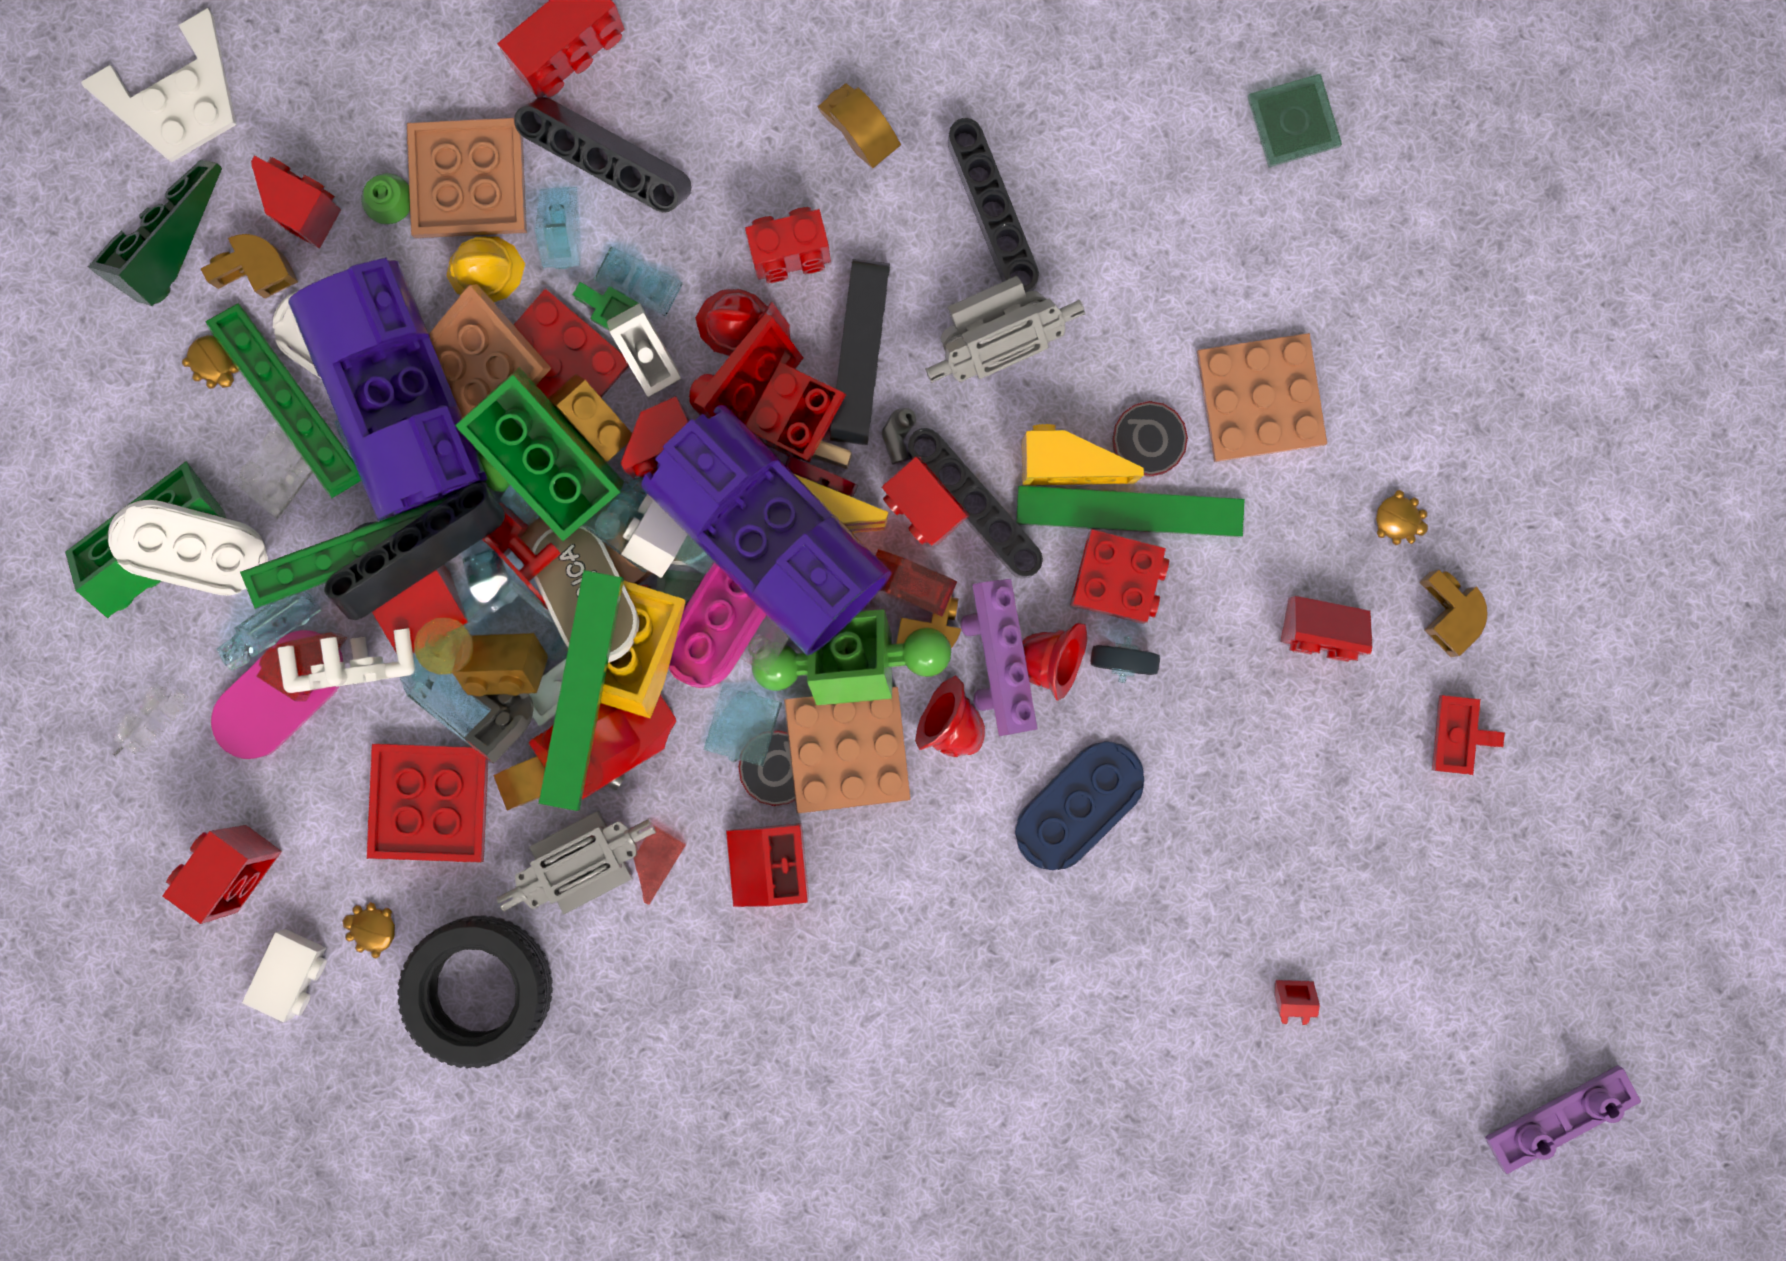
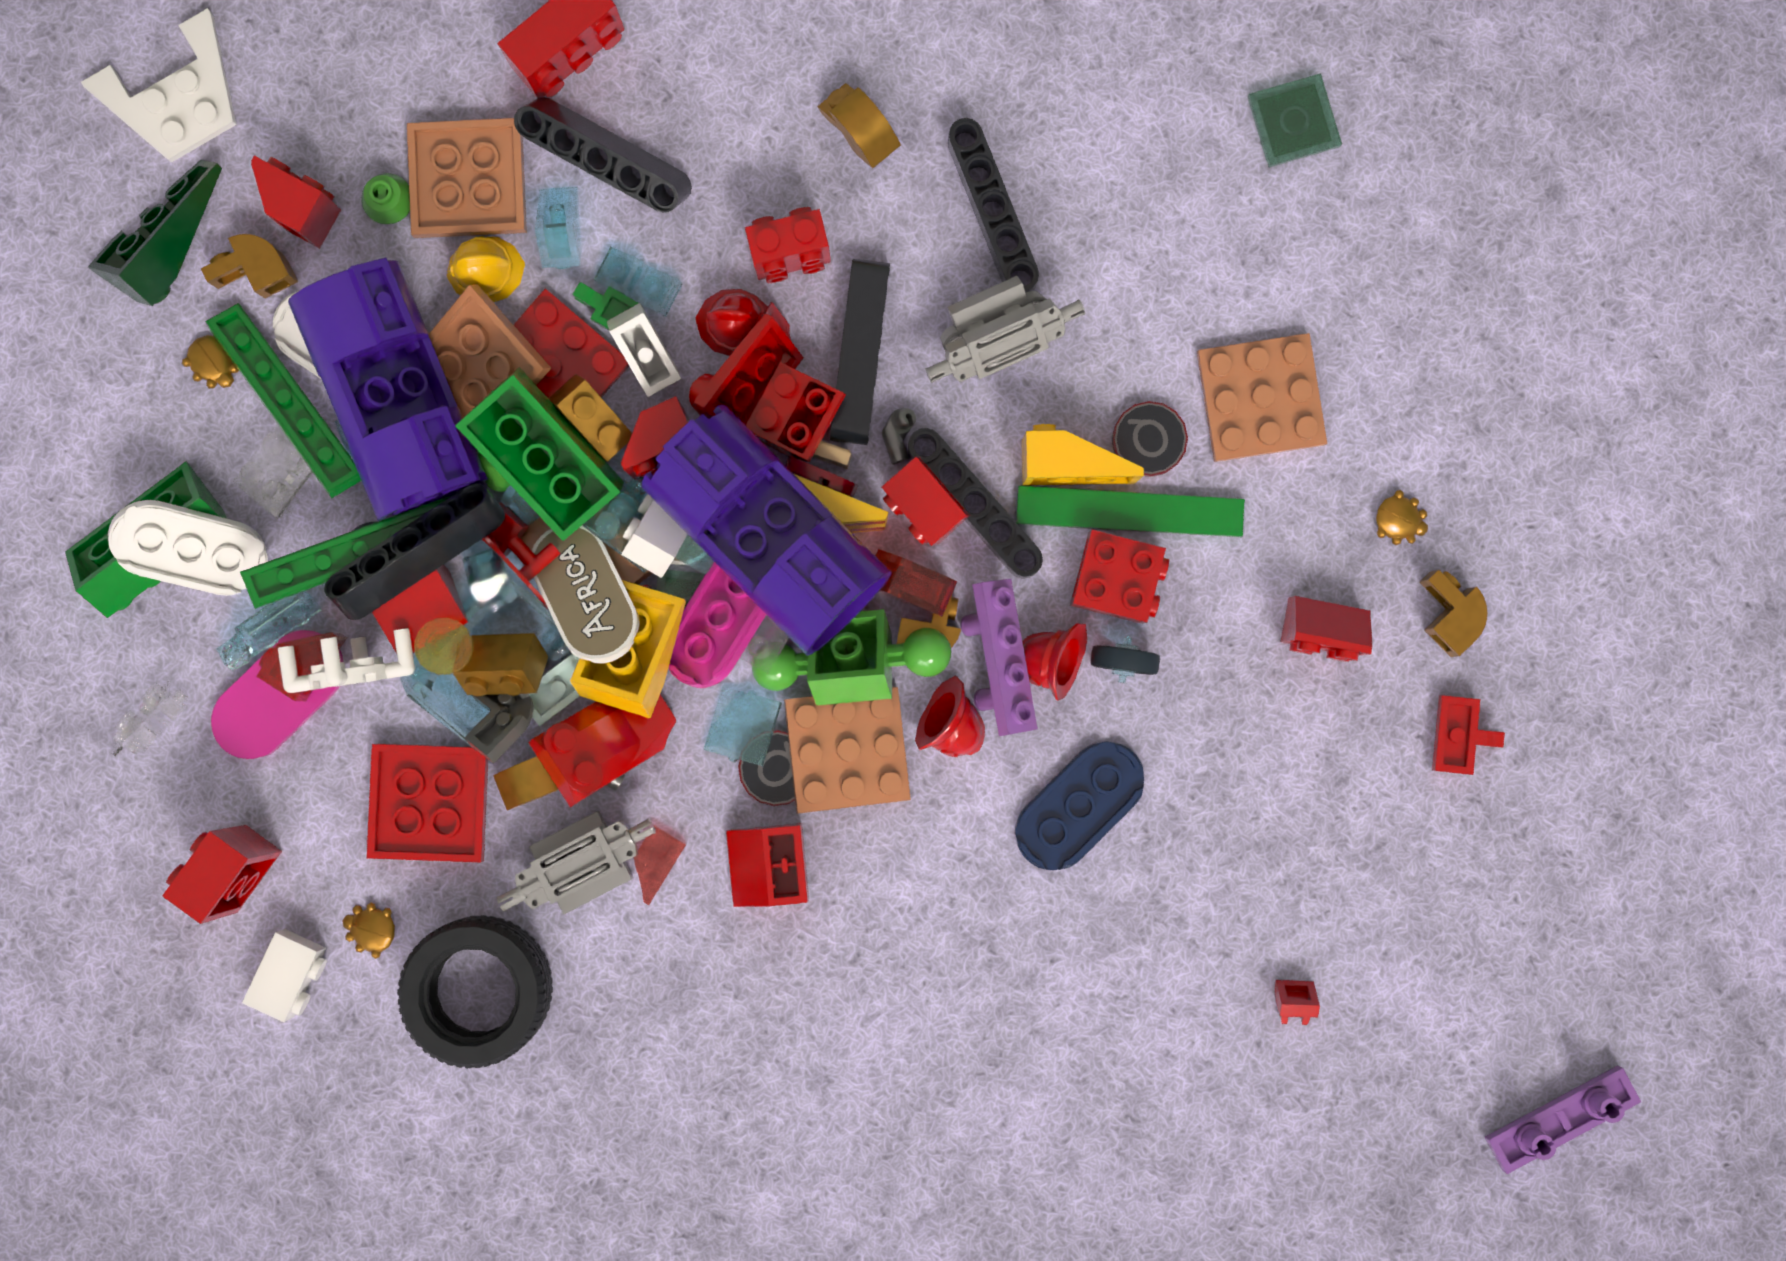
(581, 690): green tile -> none

